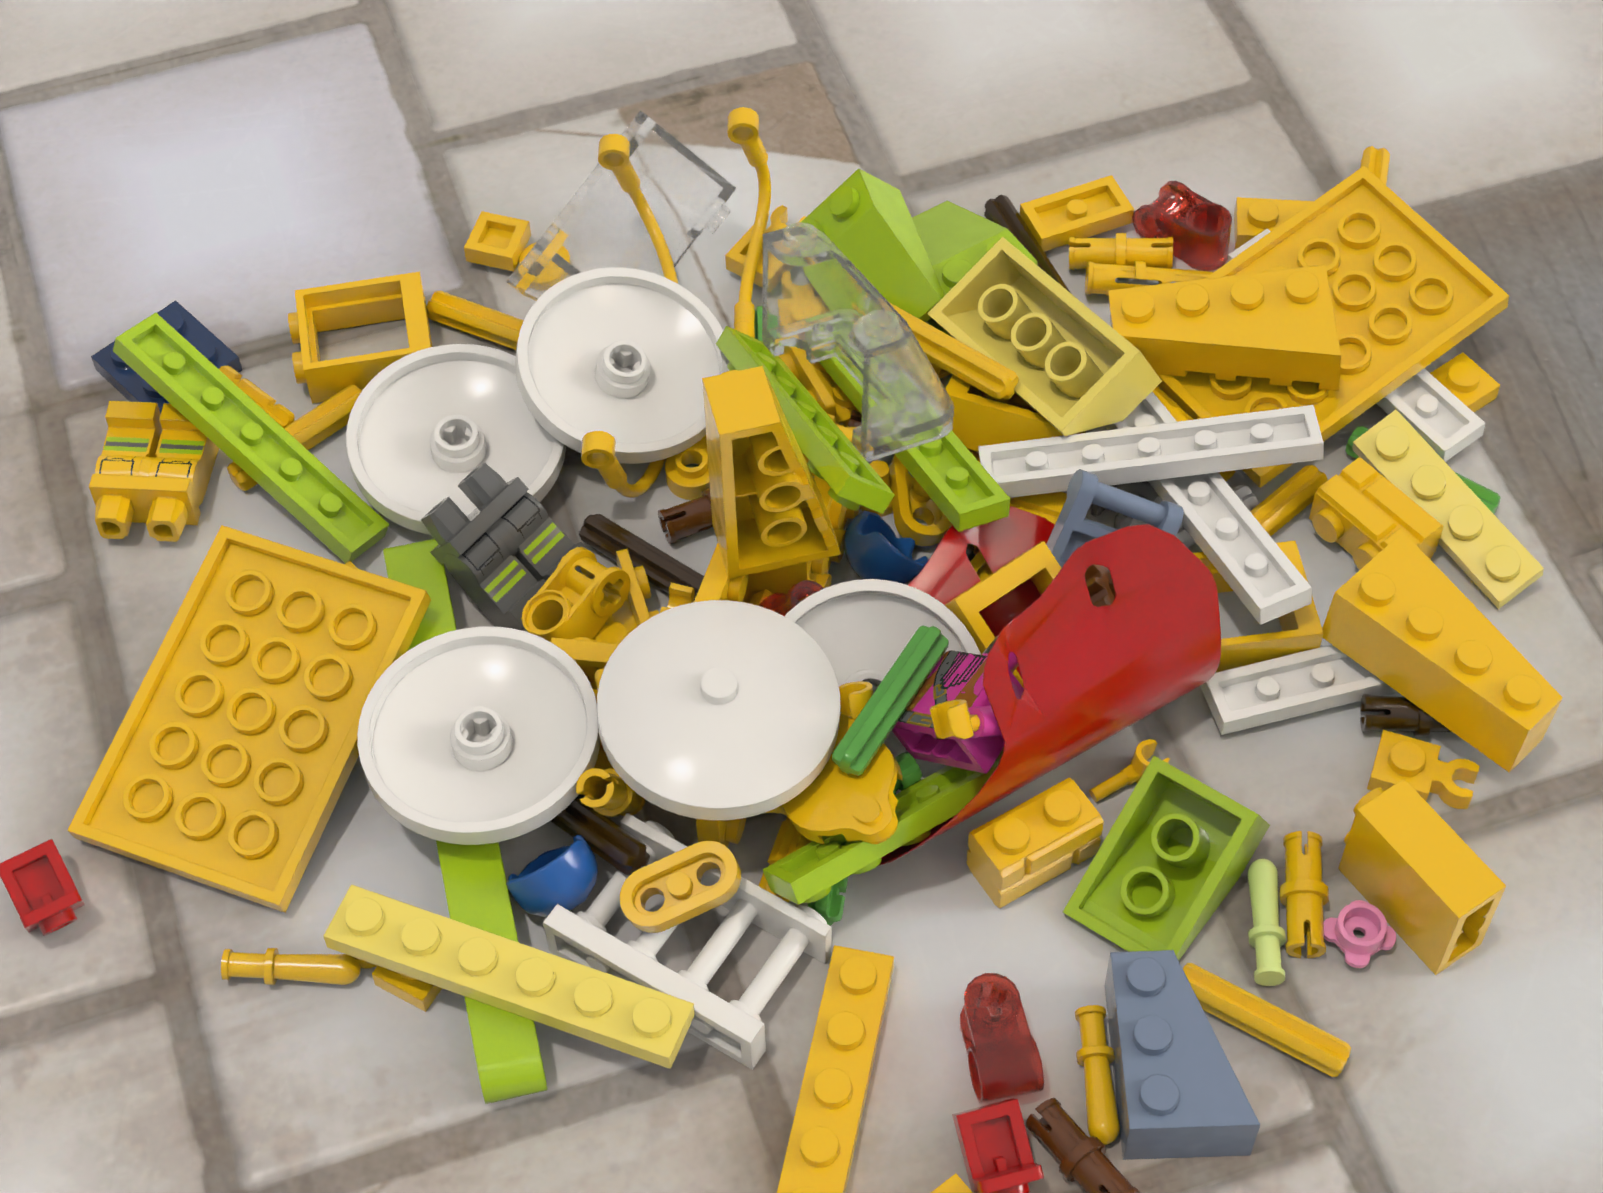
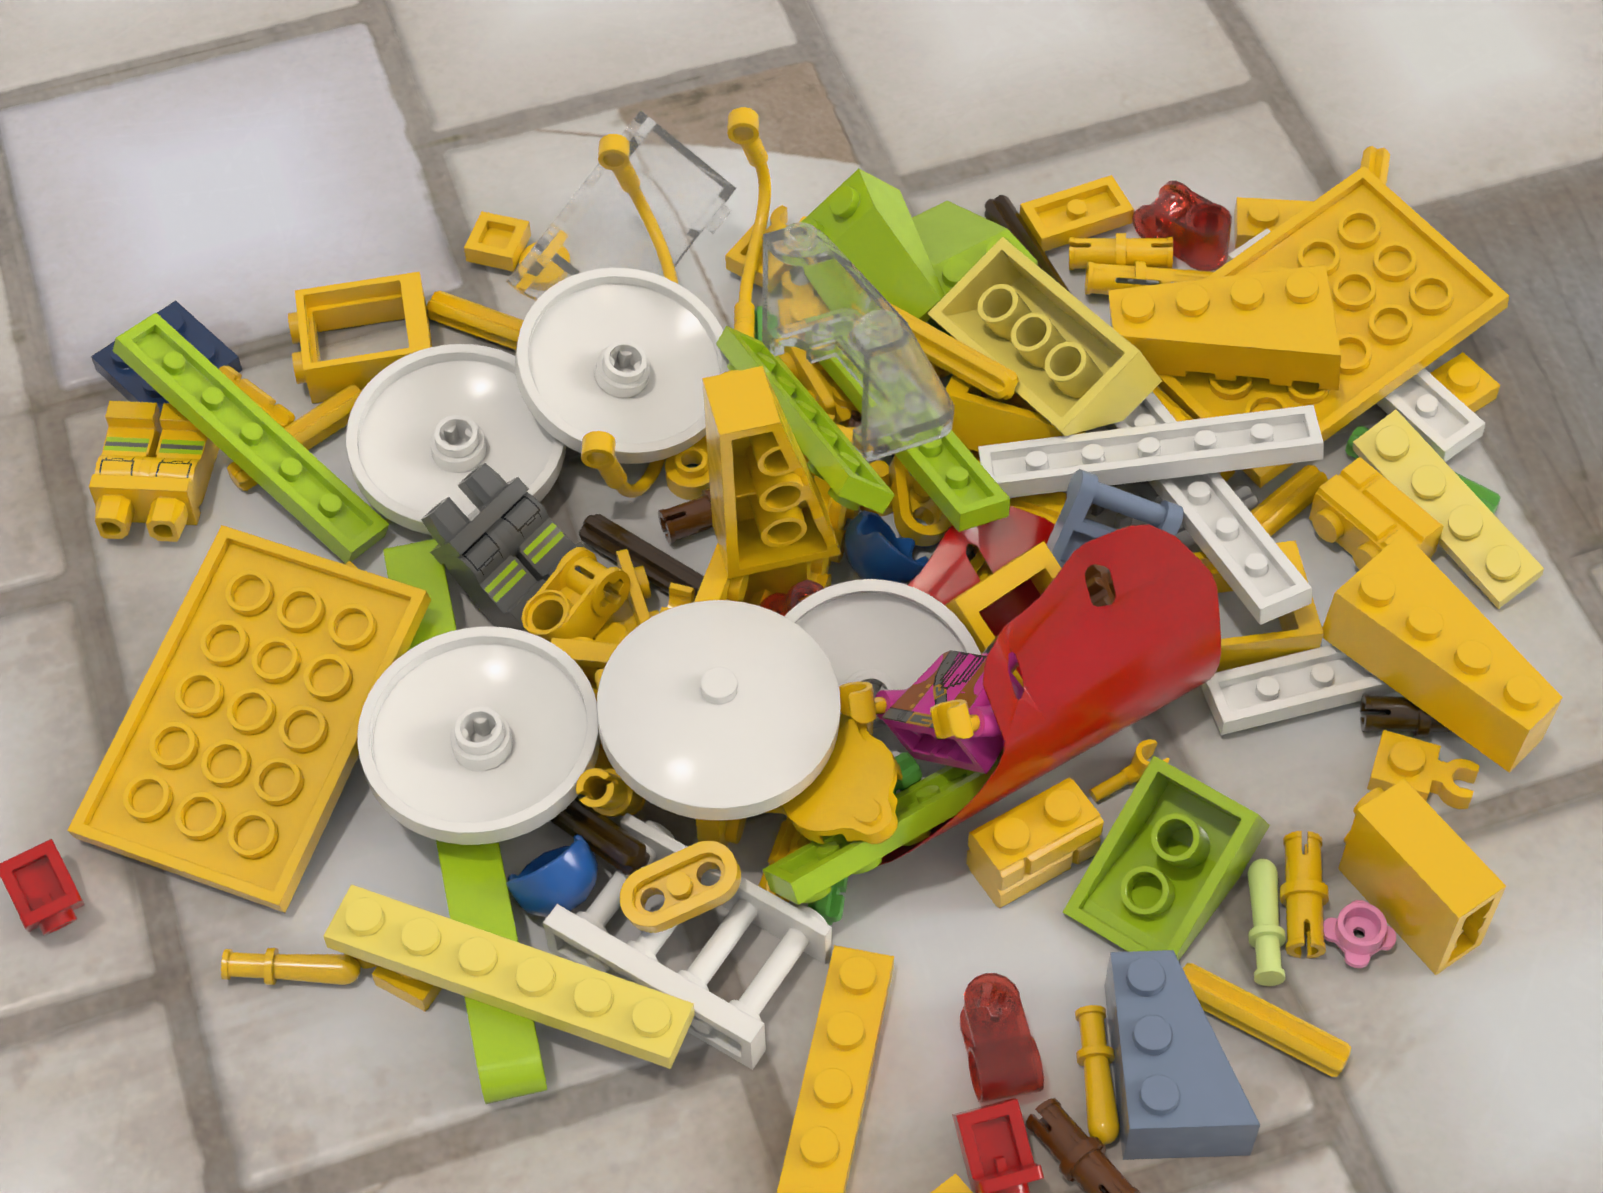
(890, 700): bright green axle -> none

